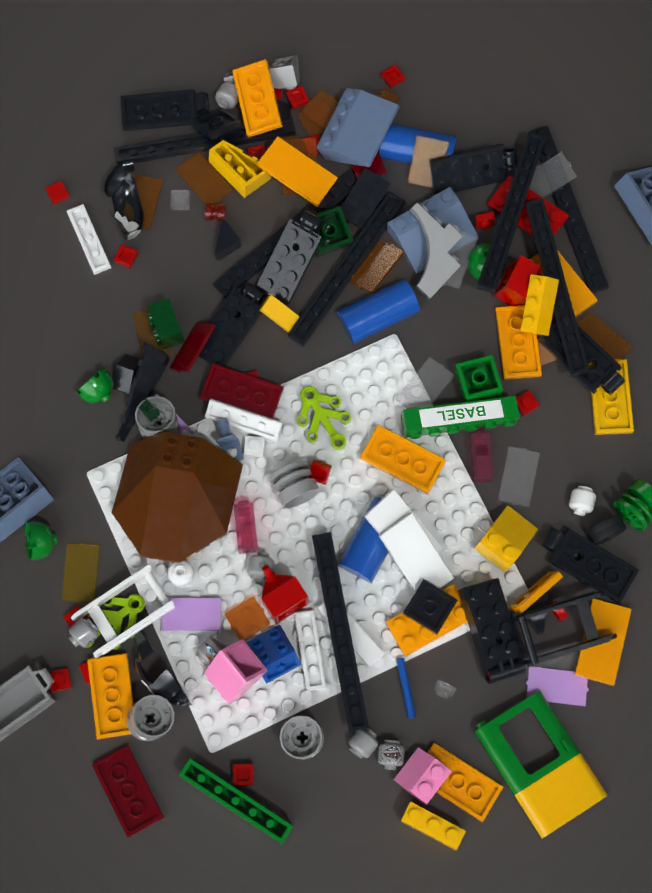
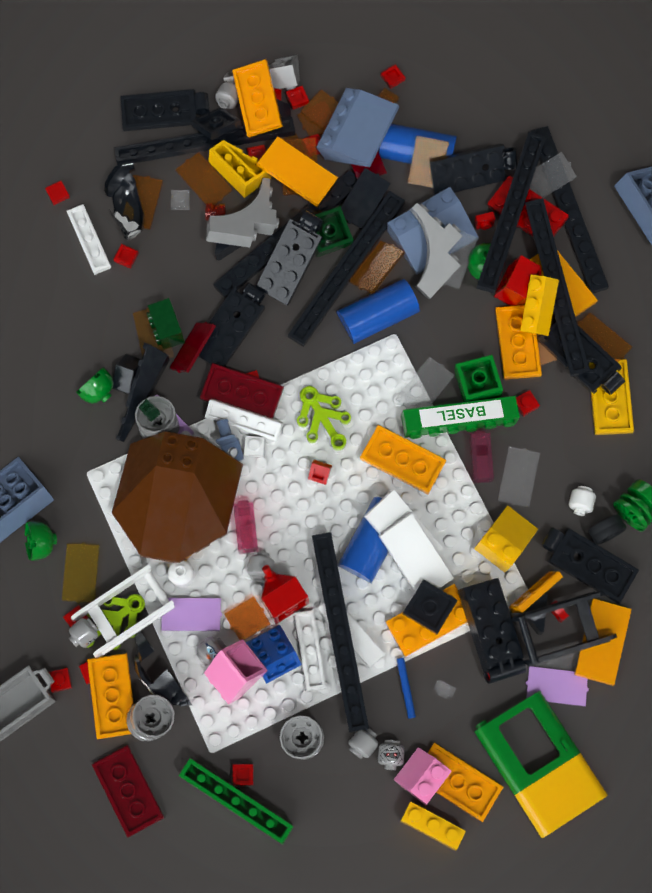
(243, 226): none -> light grey arch
(279, 313): yellow tile -> none
(294, 483): light grey wheel -> none

